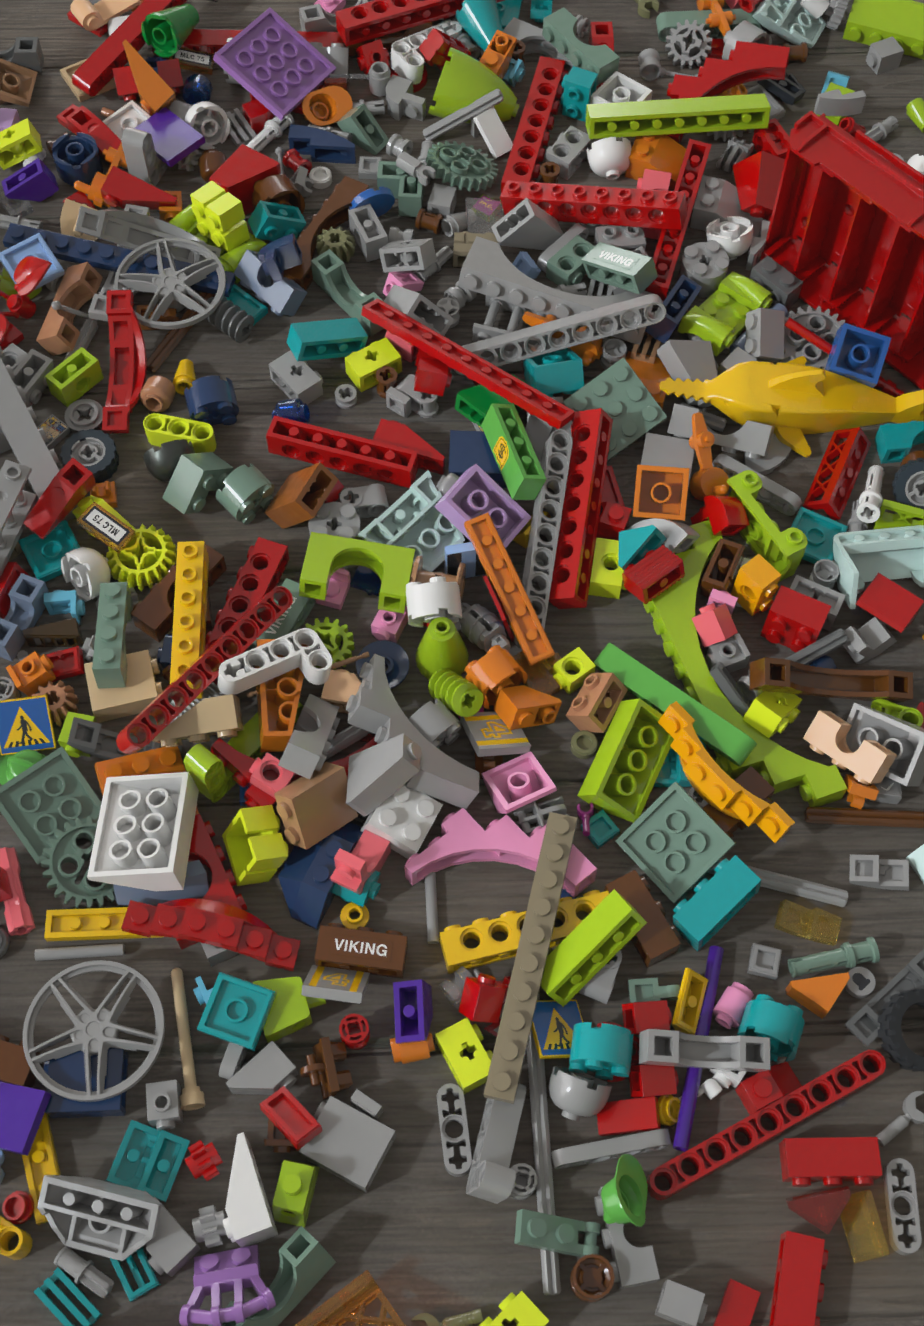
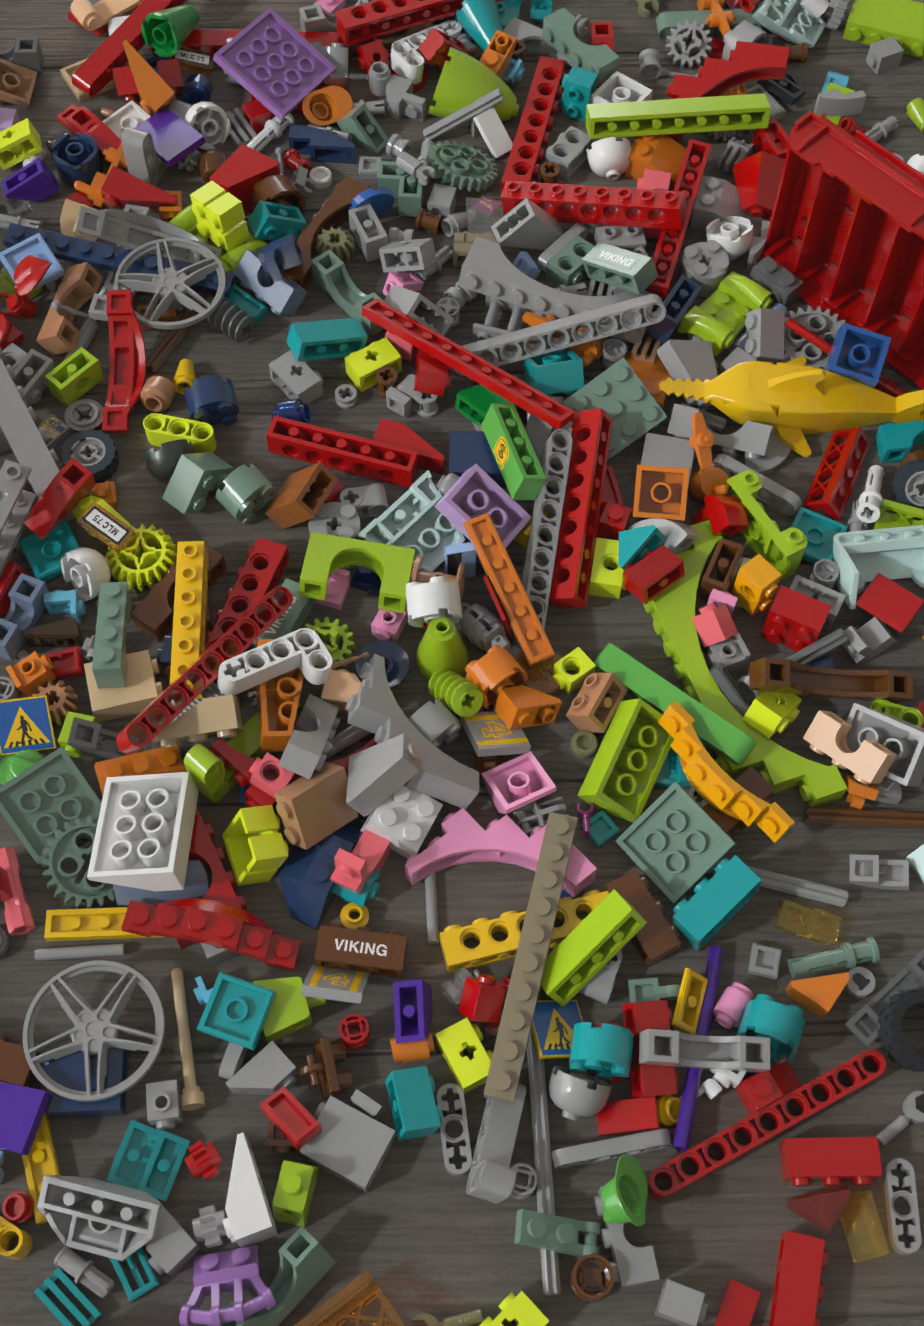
(413, 1103): none -> teal brick

